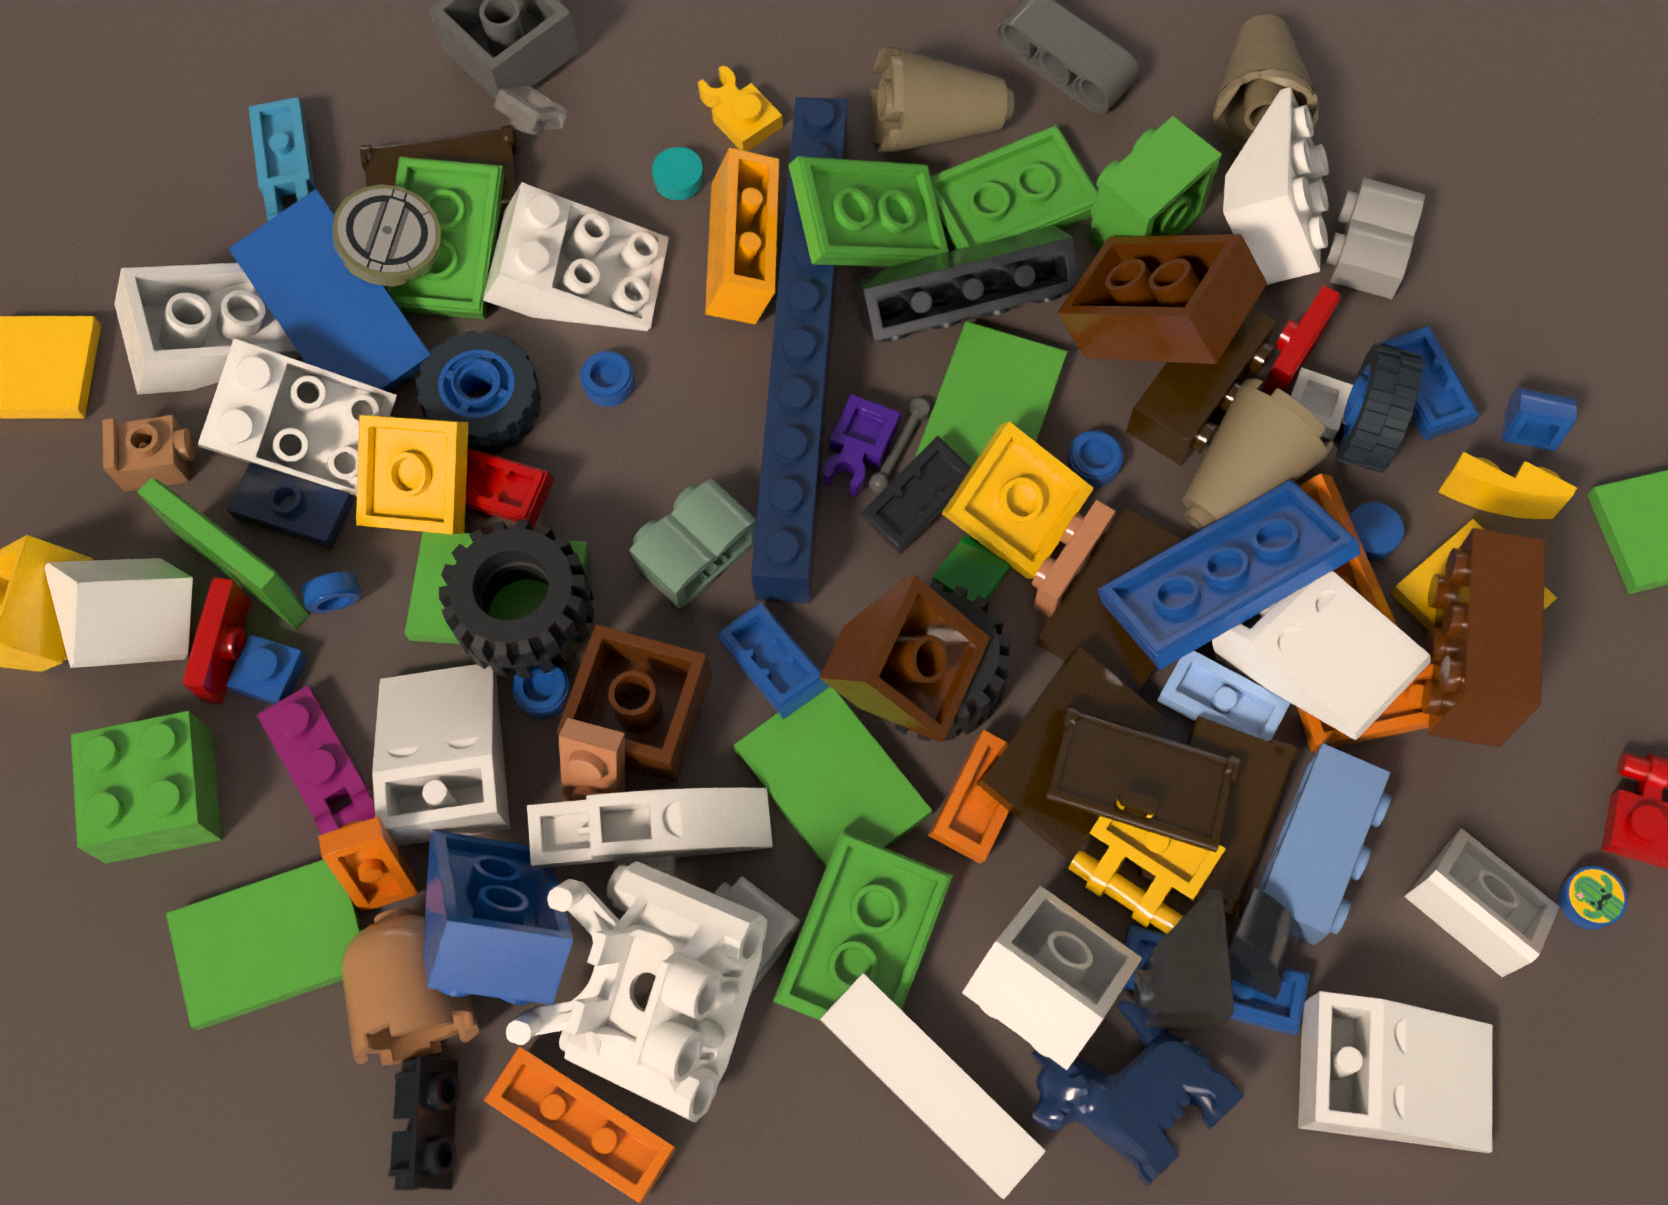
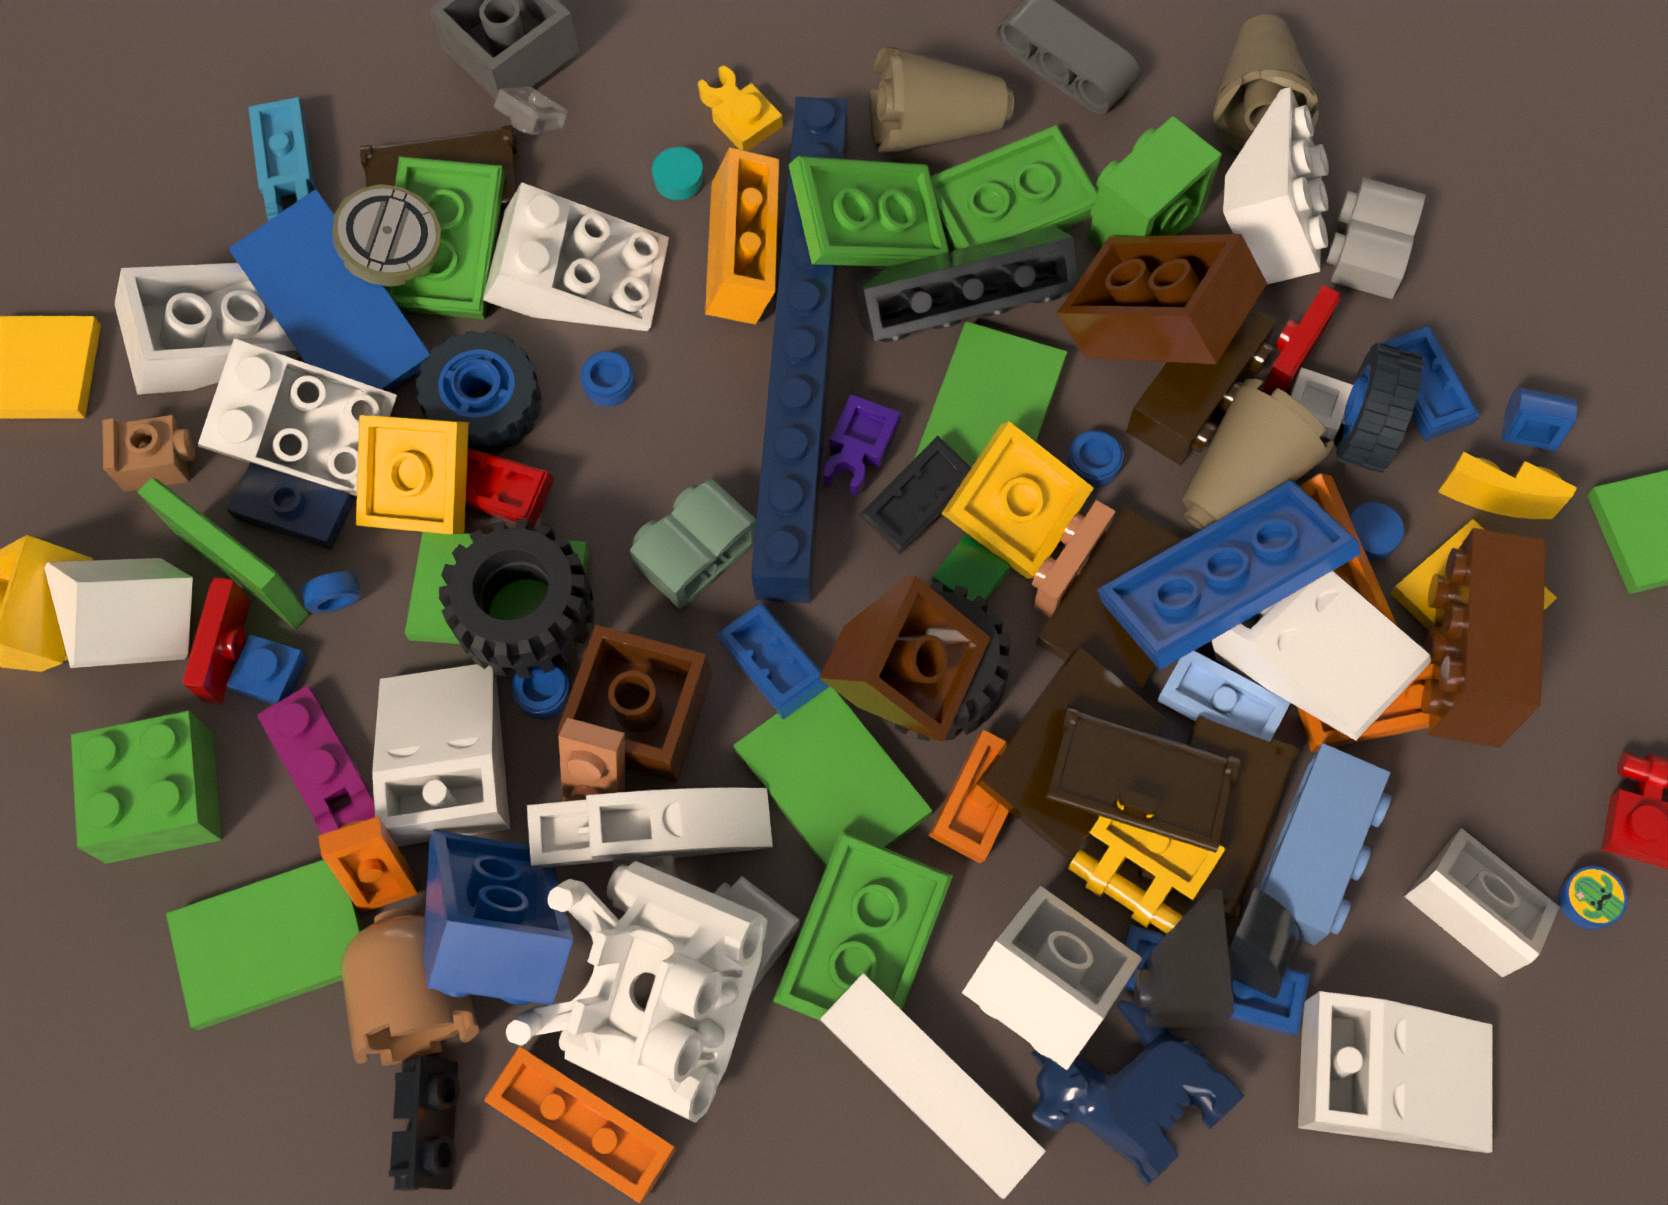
(918, 412): dark grey hinge -> none

